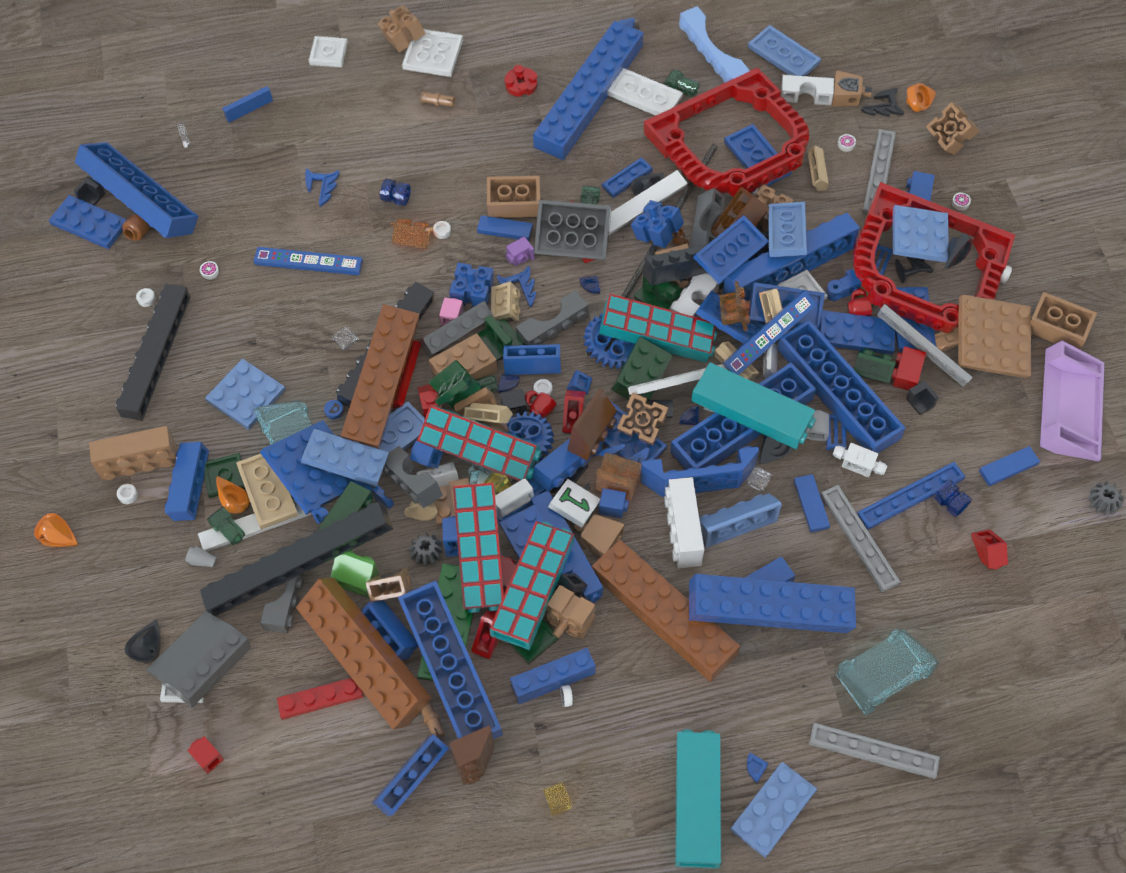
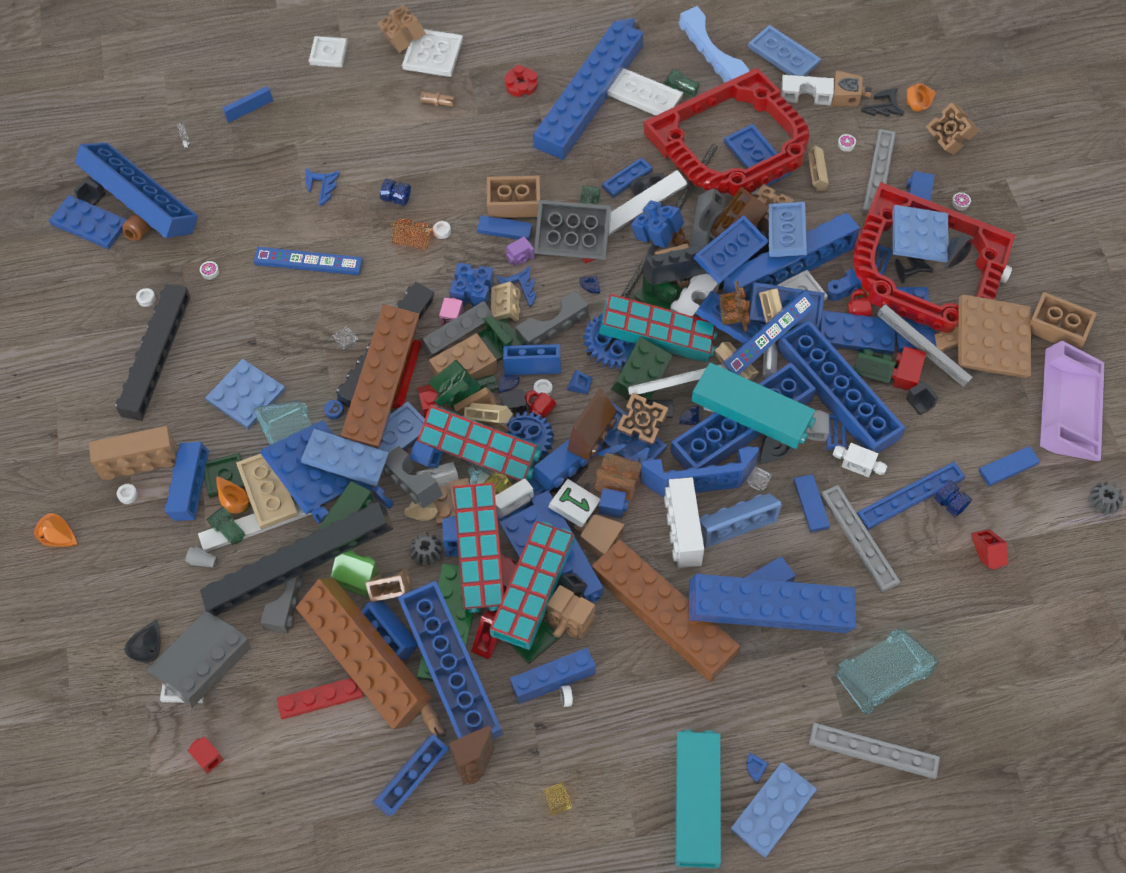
(573, 408): red slope -> none

